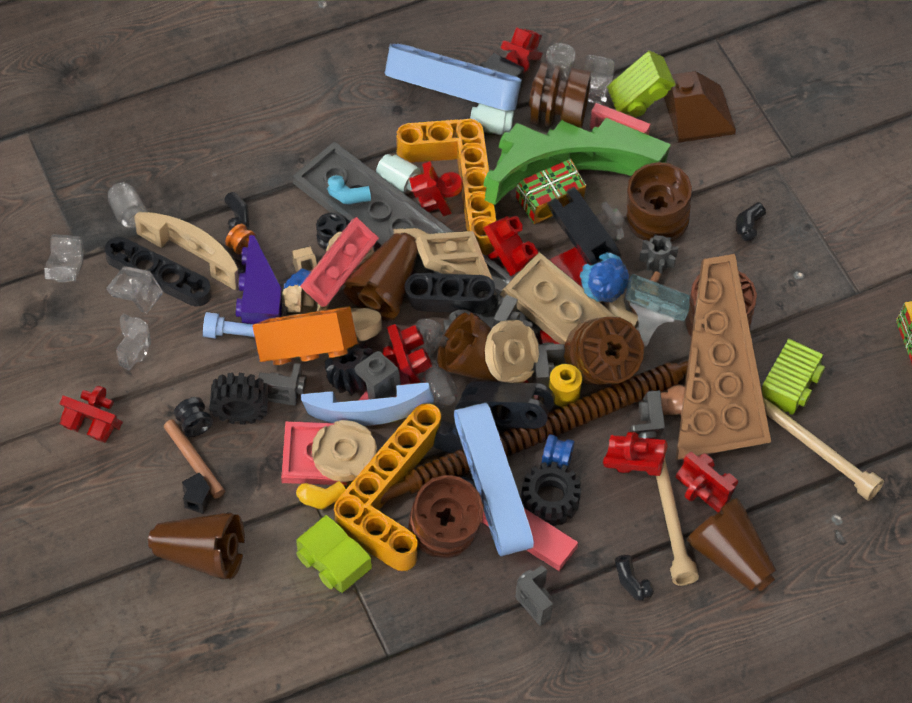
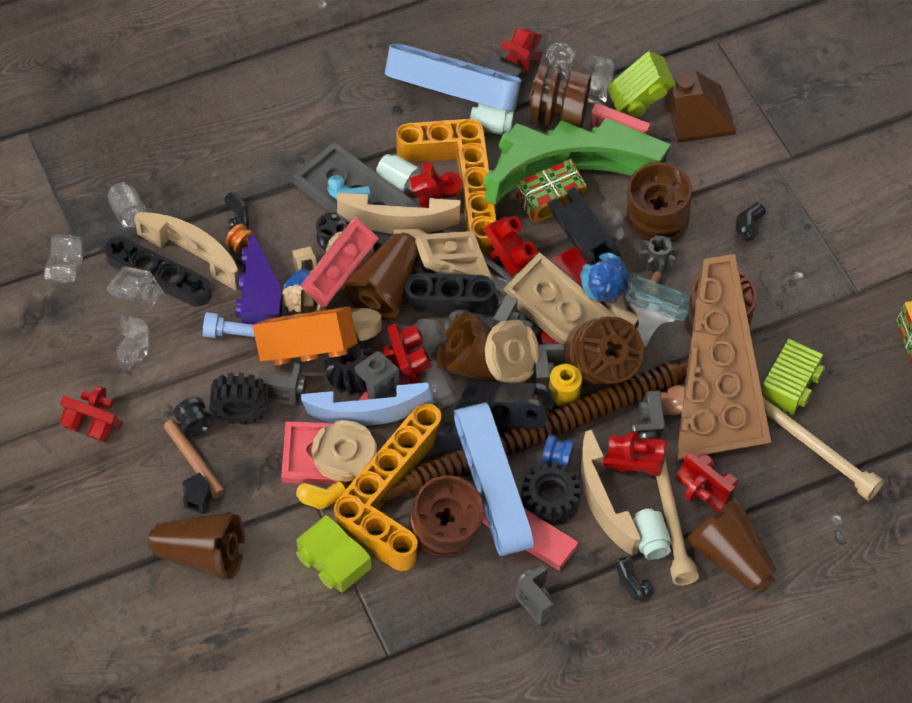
(384, 219): none -> tan slope
(617, 526): none -> tan slope
(653, 533): none -> light aqua brick

